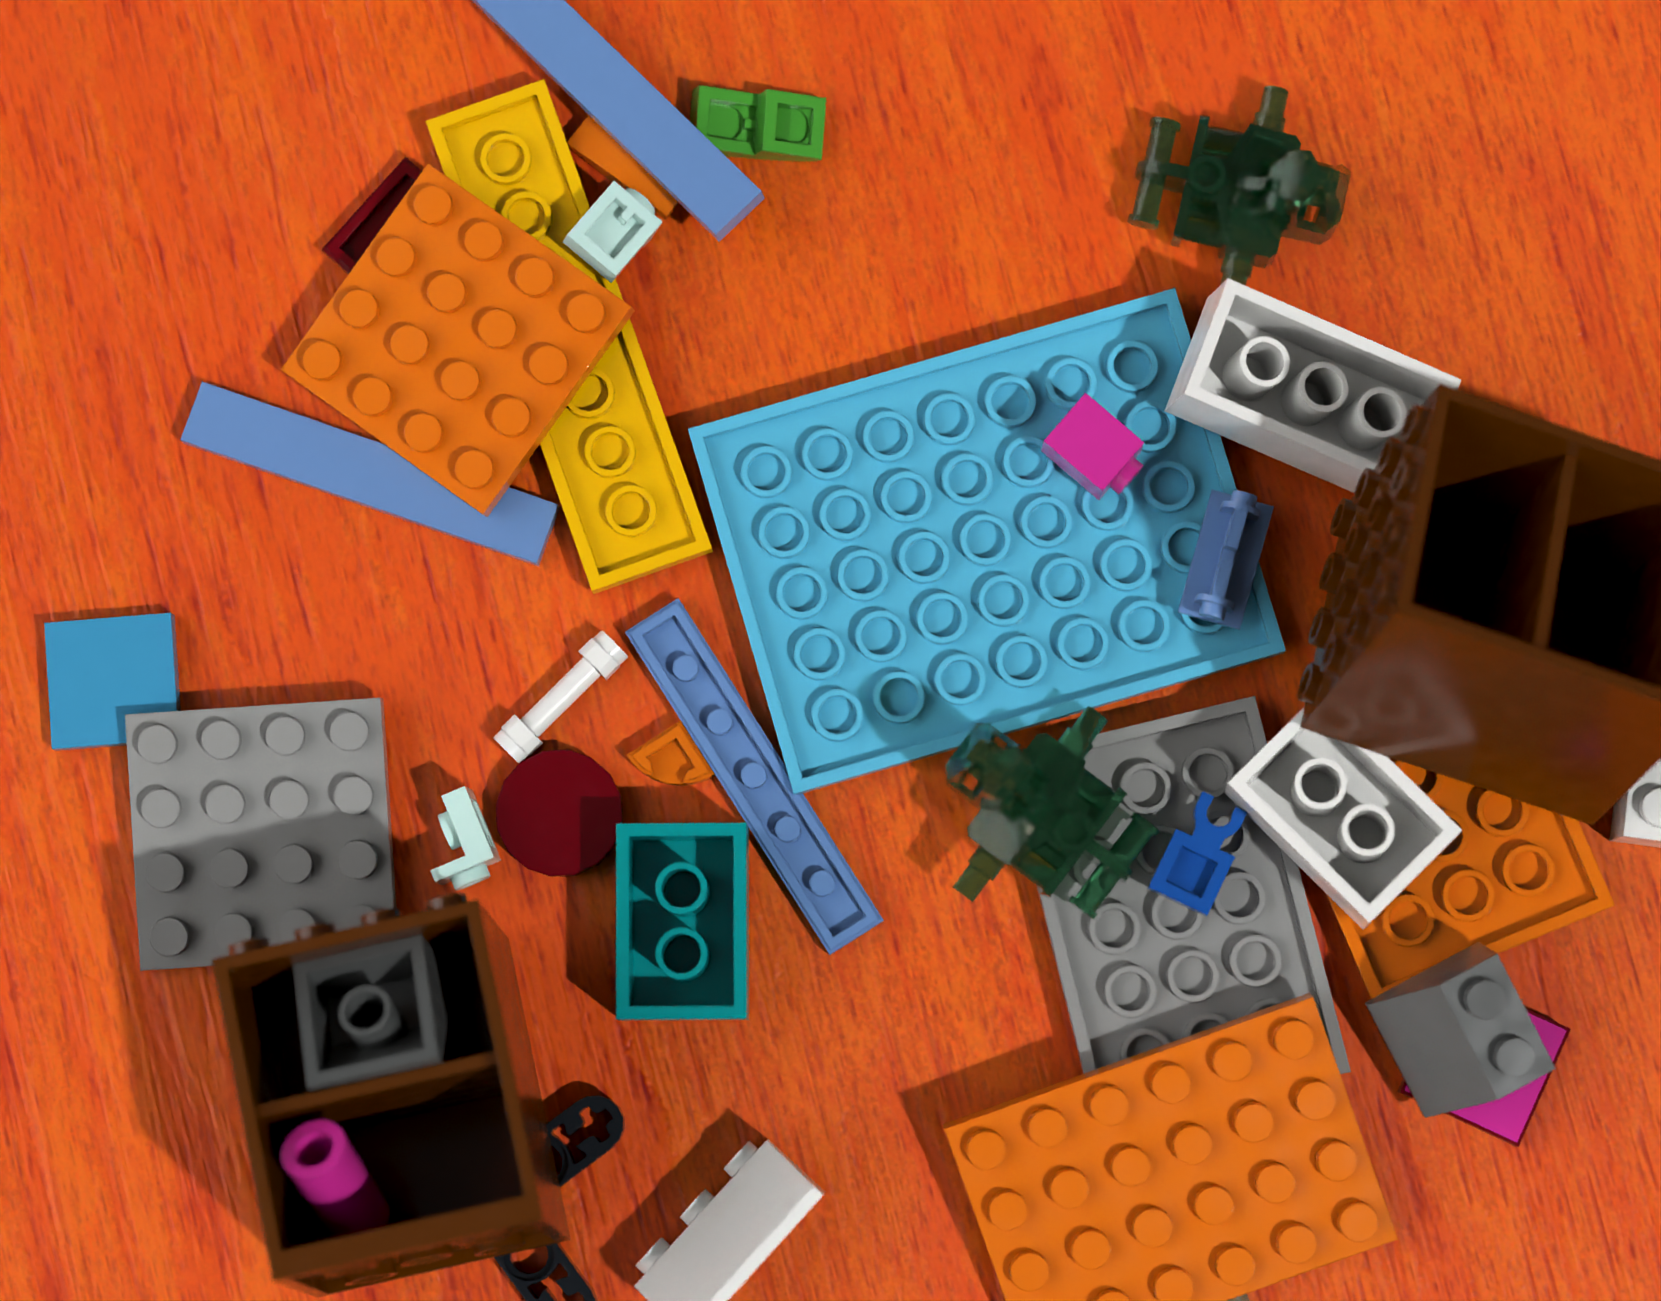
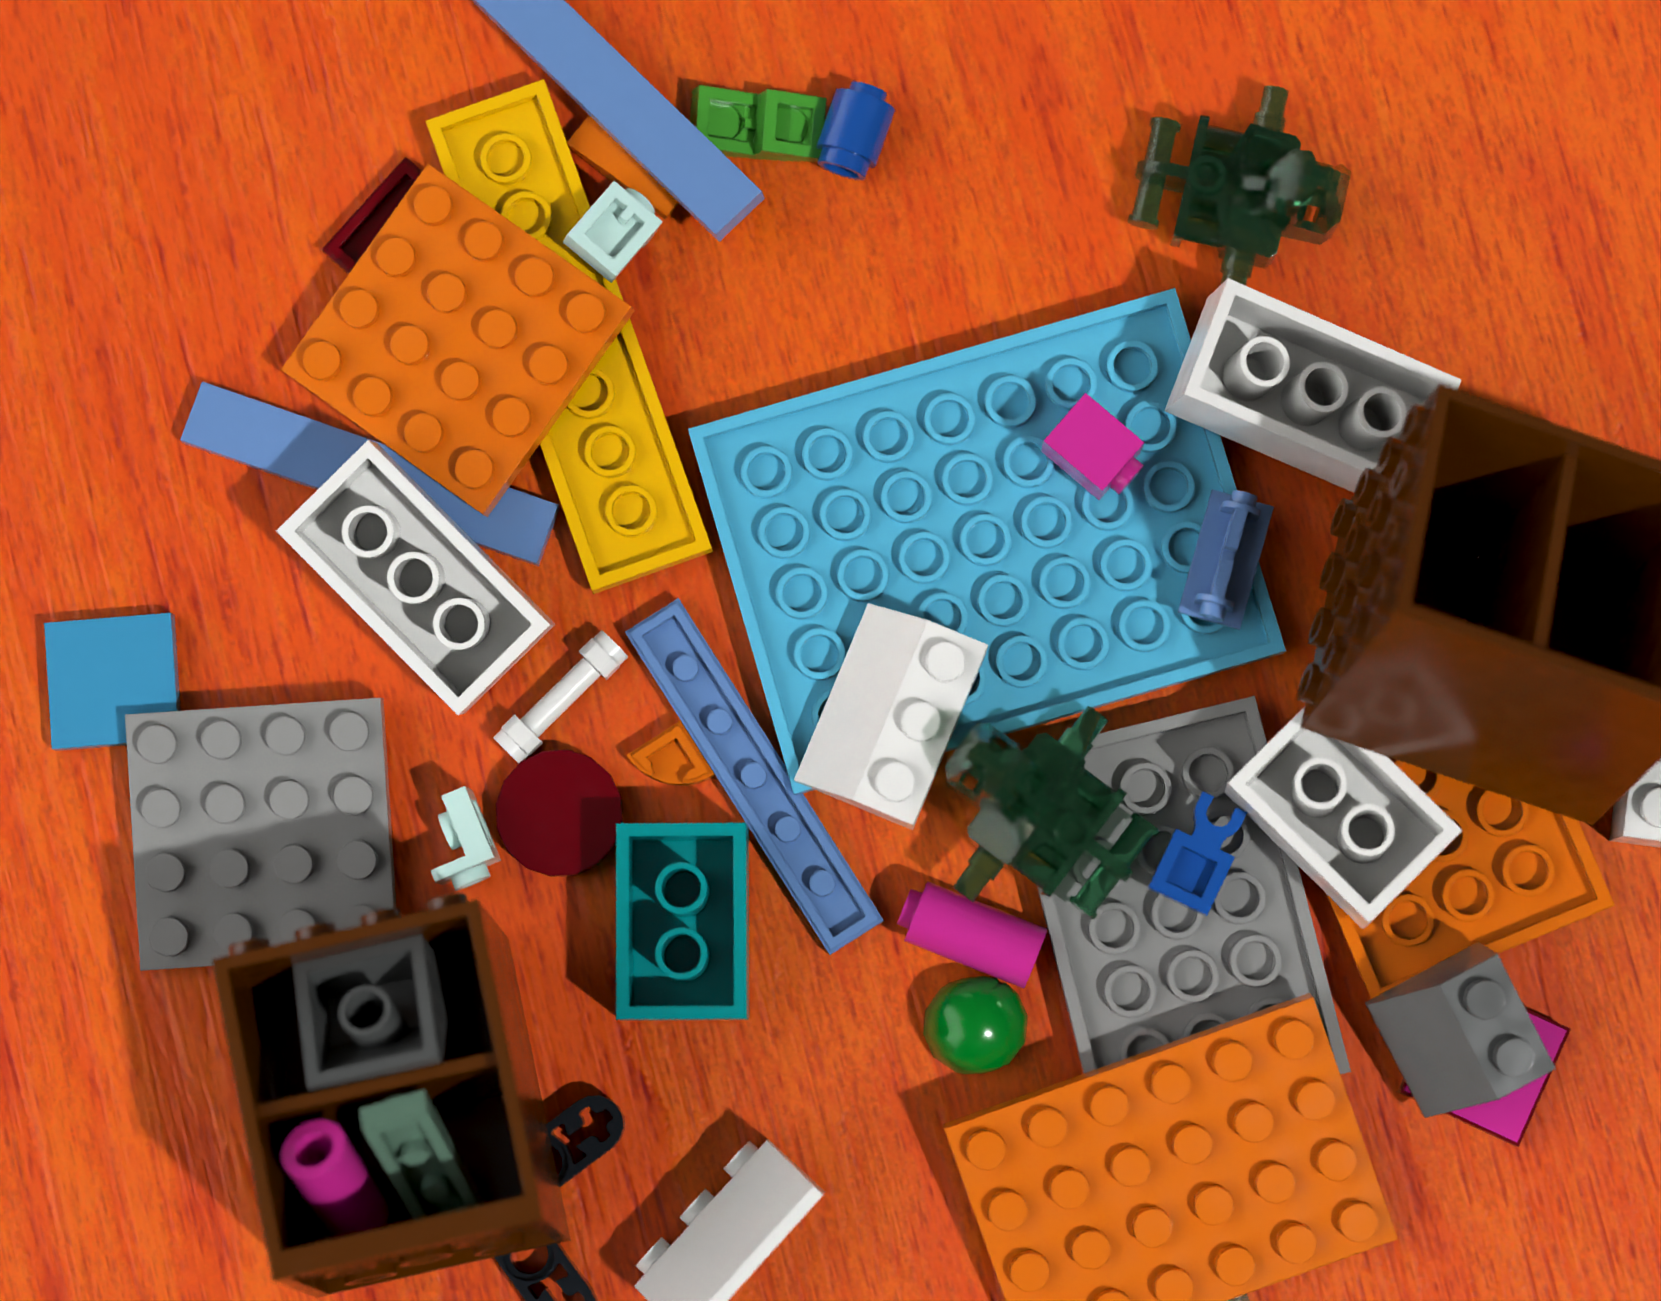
(415, 577): none -> white brick
(419, 1155): none -> sand green plate
(854, 130): none -> blue brick
(891, 714): none -> white slope
(972, 933): none -> dark pink brick
(975, 1025): none -> green hair

